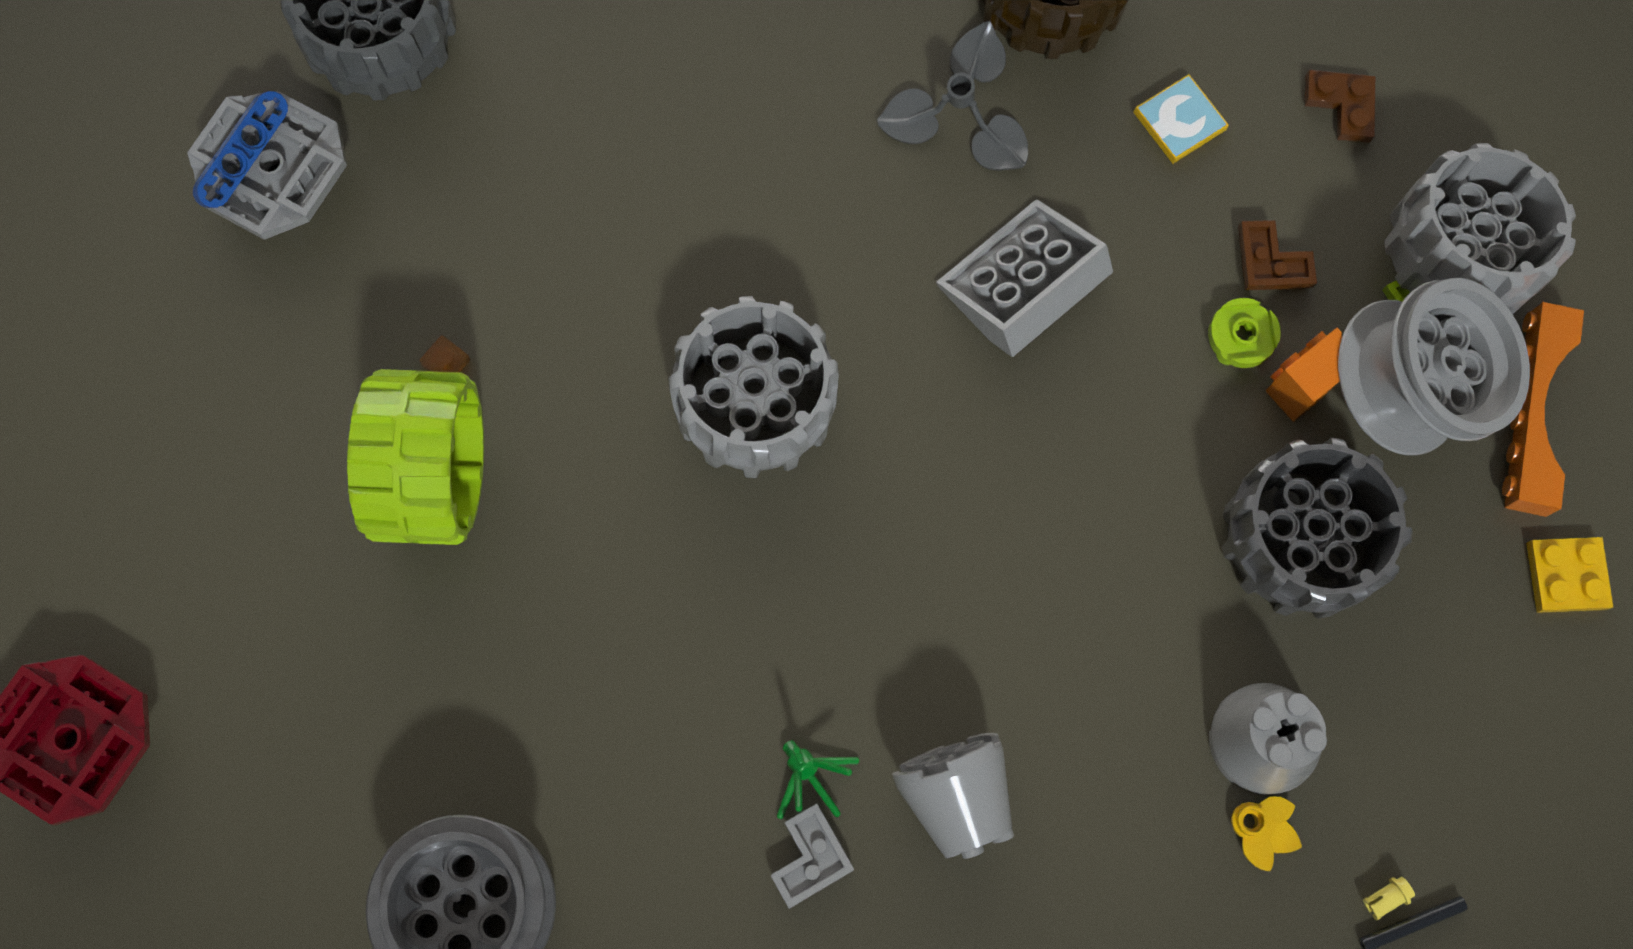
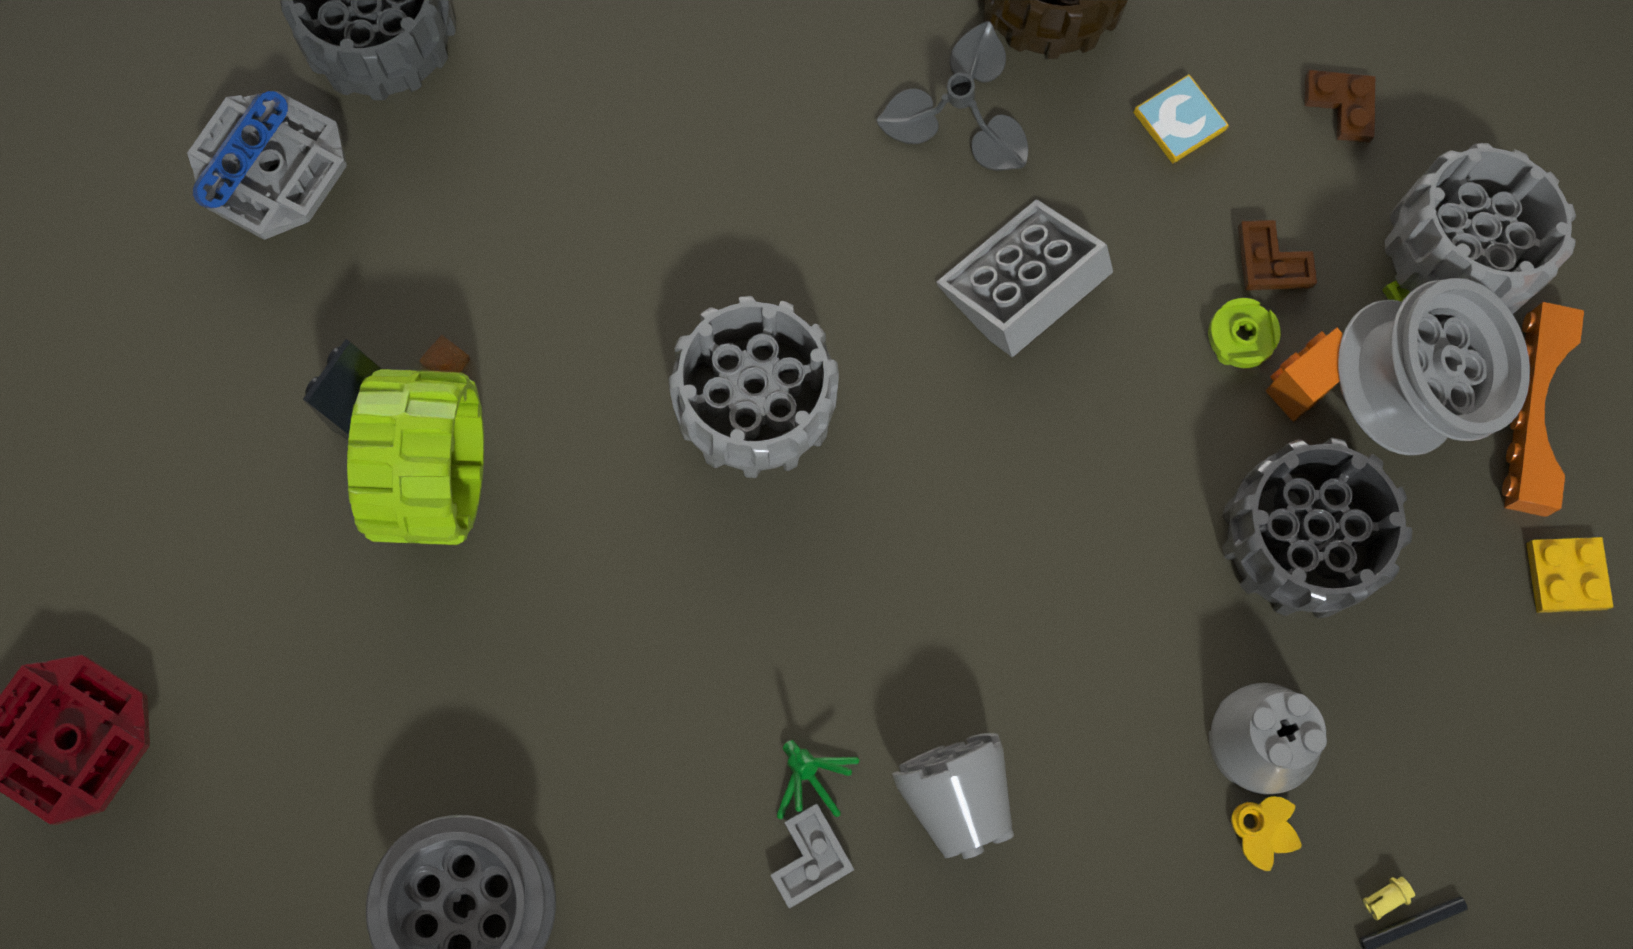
(338, 386): none -> black slope

